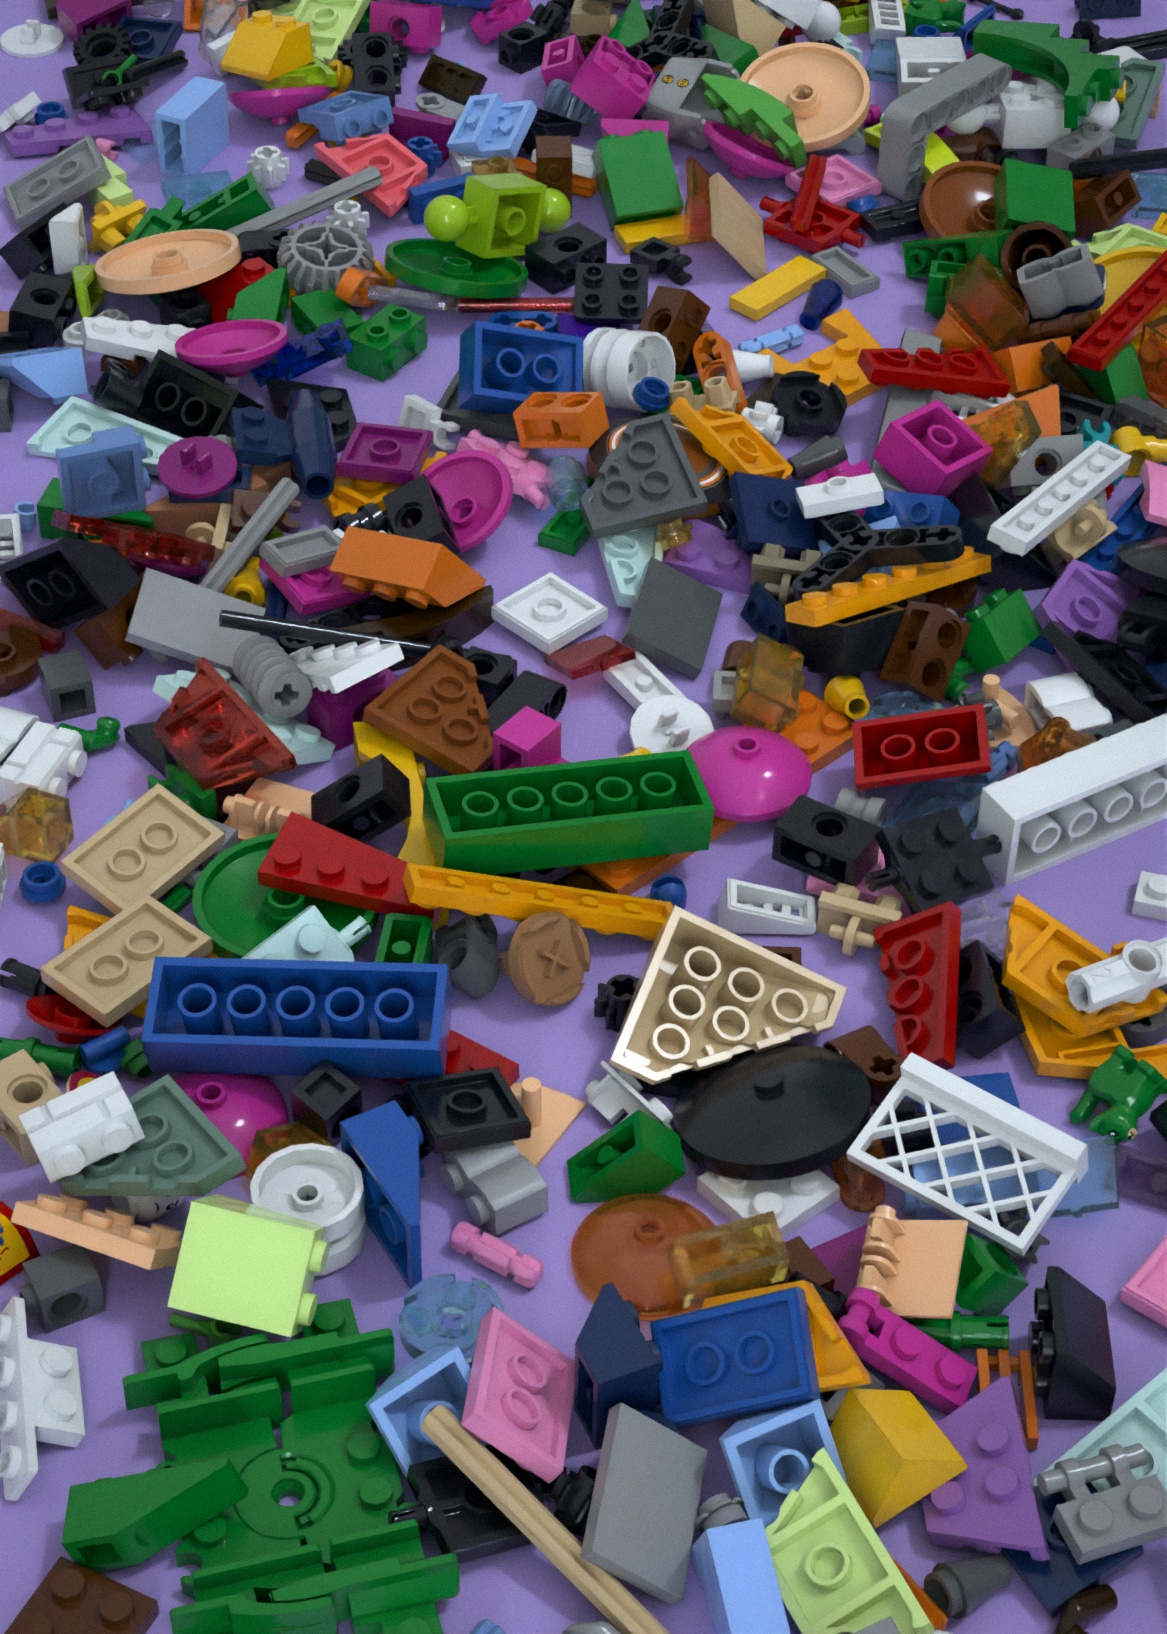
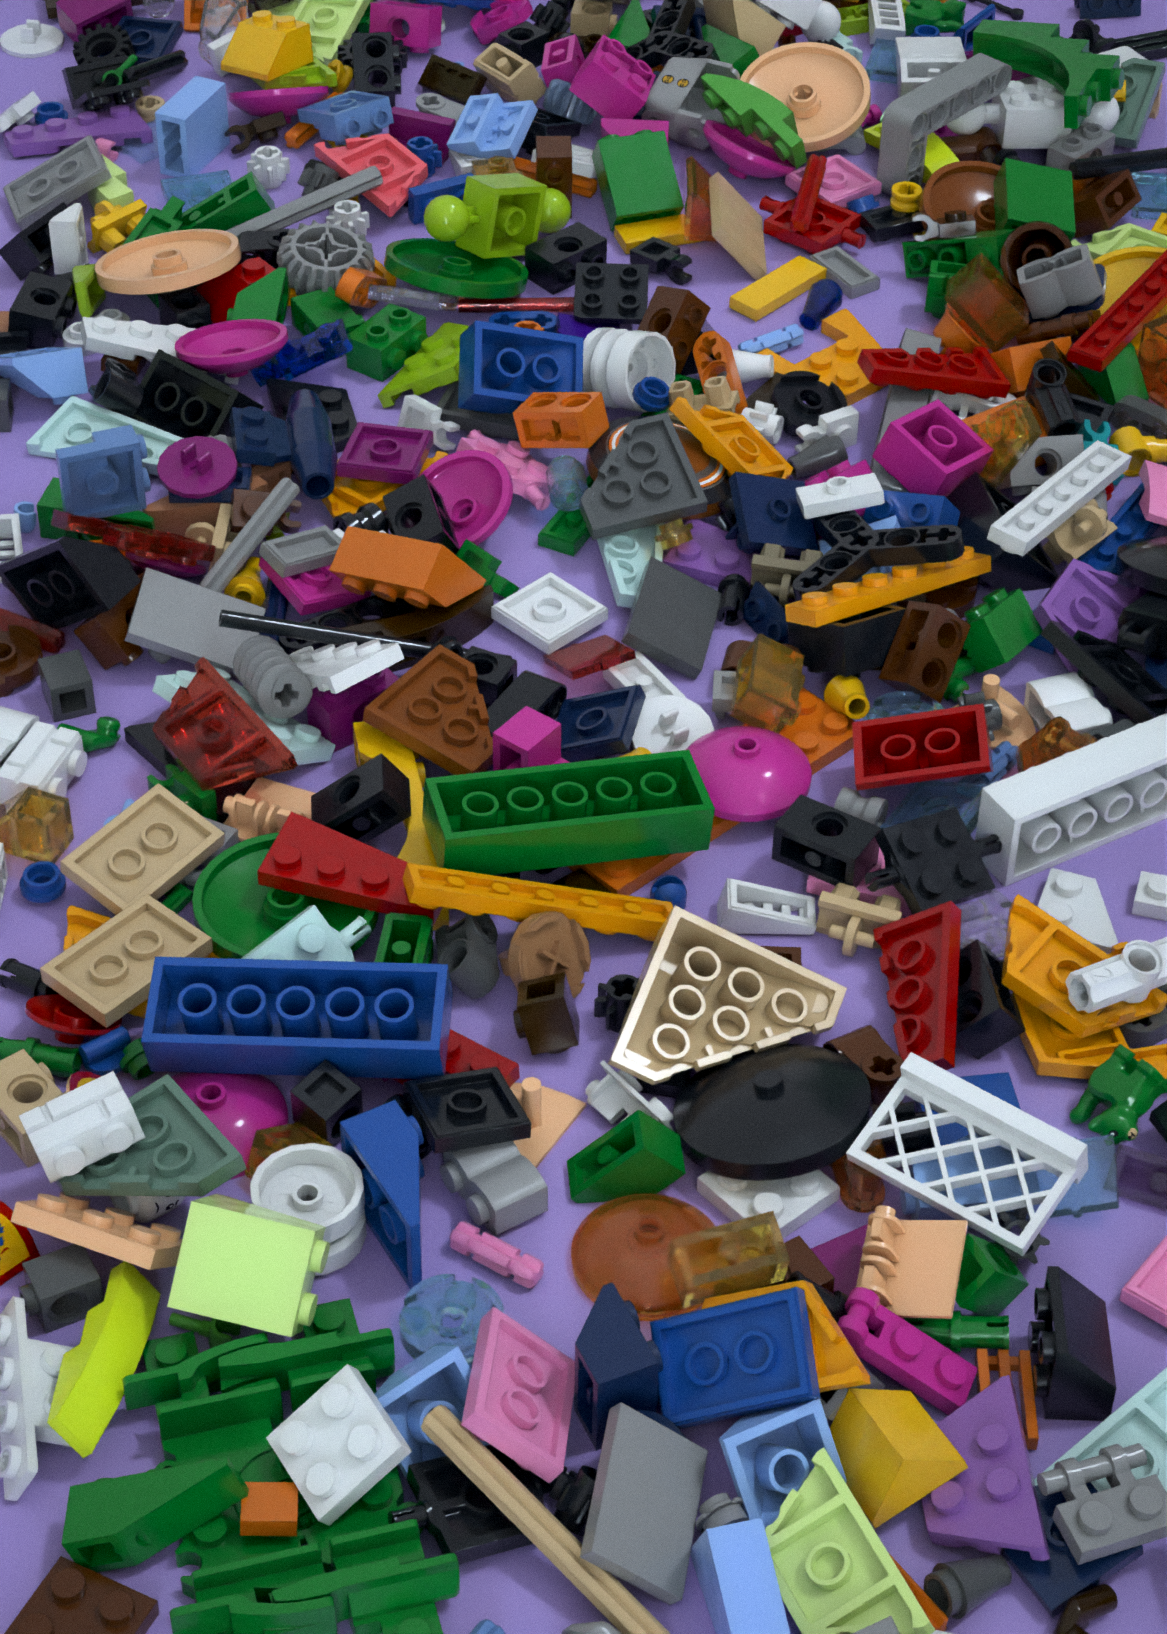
(109, 1349): none -> neon yellow slope
(147, 106): none -> tan bush
(263, 128): none -> dark brown plate
(269, 1509): none -> orange tile
(317, 178): none -> dark grey gear
(338, 1444): none -> white plate
(430, 367): none -> lime wing
(486, 566): none -> green plate
(509, 74): none -> tan brick
(547, 1014): none -> dark brown brick
(599, 723): none -> dark blue plate
(734, 592): none -> black pin
(839, 422): none -> white plate
(905, 196): none -> yellow bush
(954, 224): none -> plate
(1051, 398): none -> black piece
(1079, 906): none -> white wing

